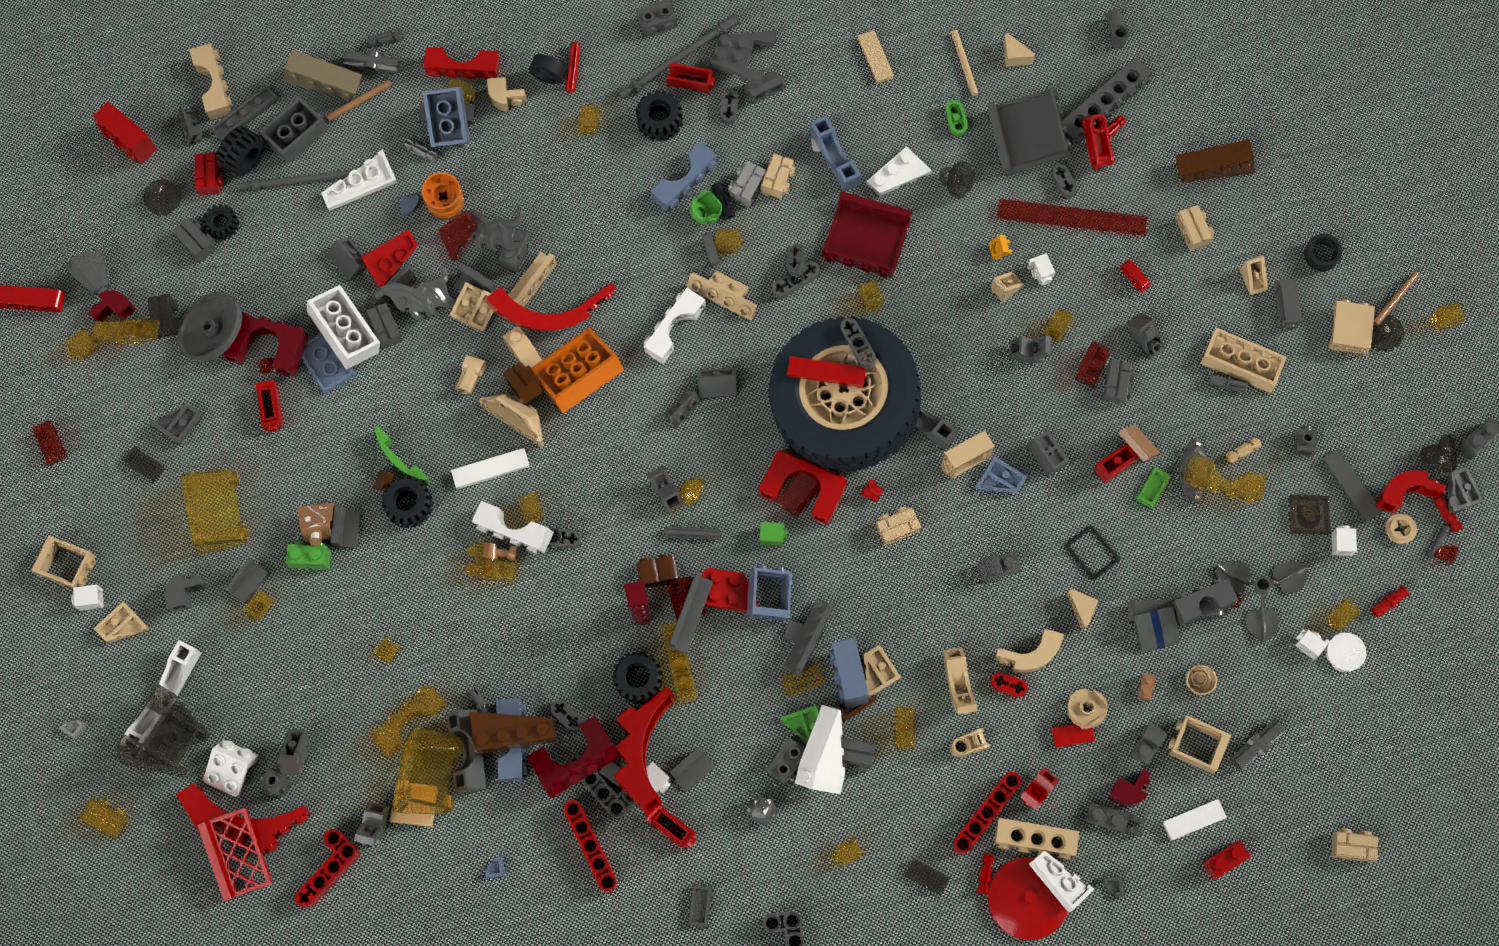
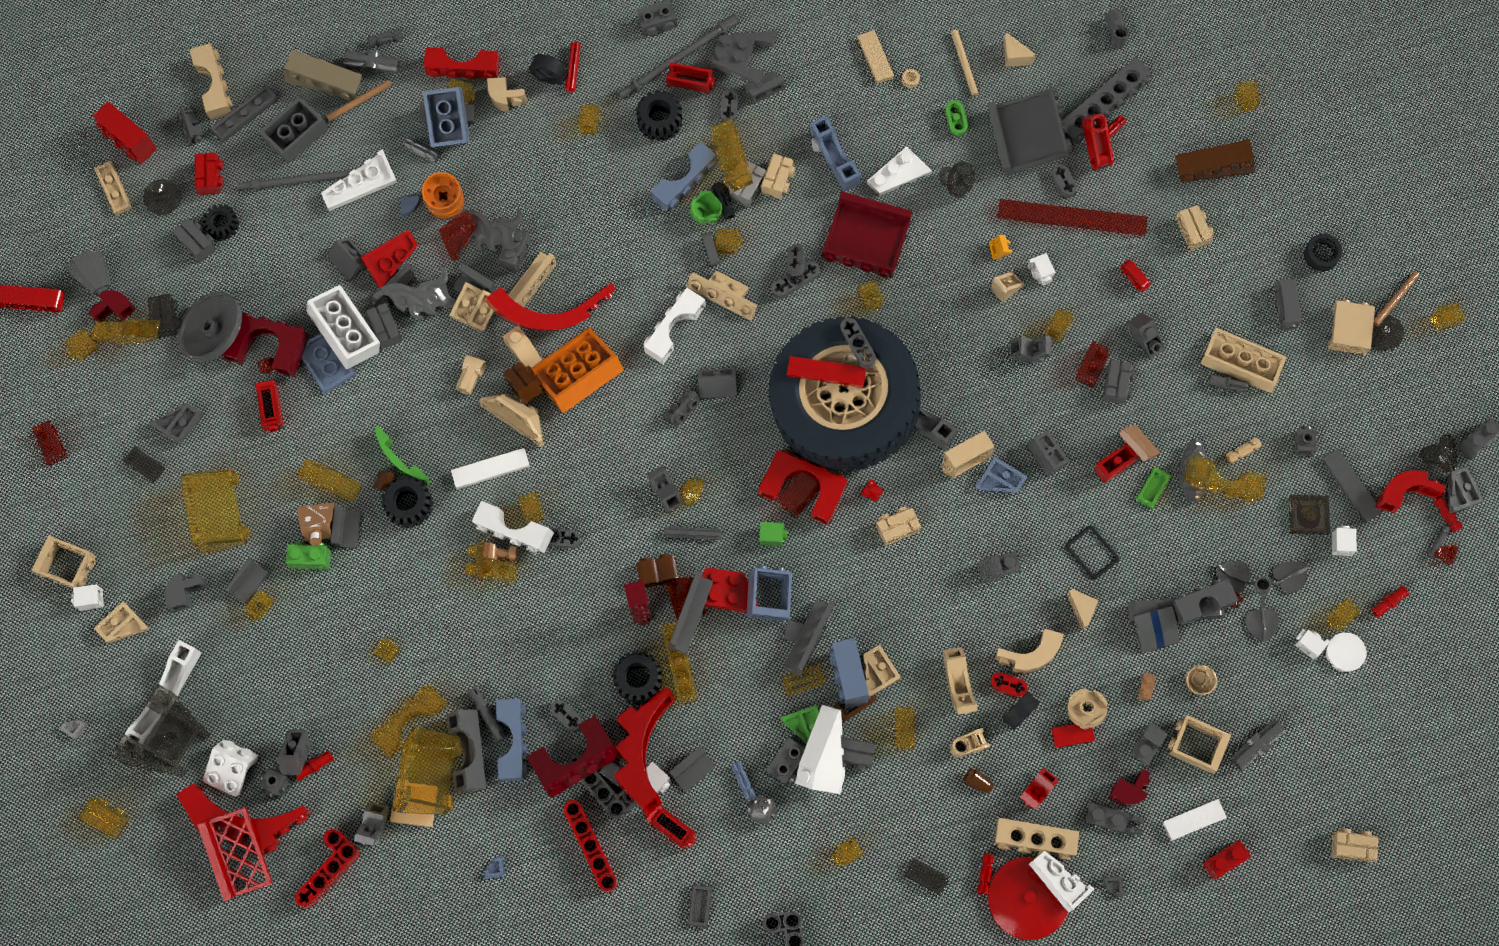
(113, 188): none -> tan tile
(240, 150): black tyre -> none
(315, 764): none -> red pin
(328, 480): none -> clear yellow slope
(503, 732): reddish brown wedge -> none
(732, 155): none -> clear yellow brick
(743, 780): none -> sand blue axle
(910, 78): none -> tan tile
(978, 781): none -> reddish brown cone
(991, 804): red beam -> none
(1021, 710): none -> black tyre
(1247, 96): none -> clear yellow brick
(1254, 274): tan slope -> none
(1403, 521): tan gear -> none

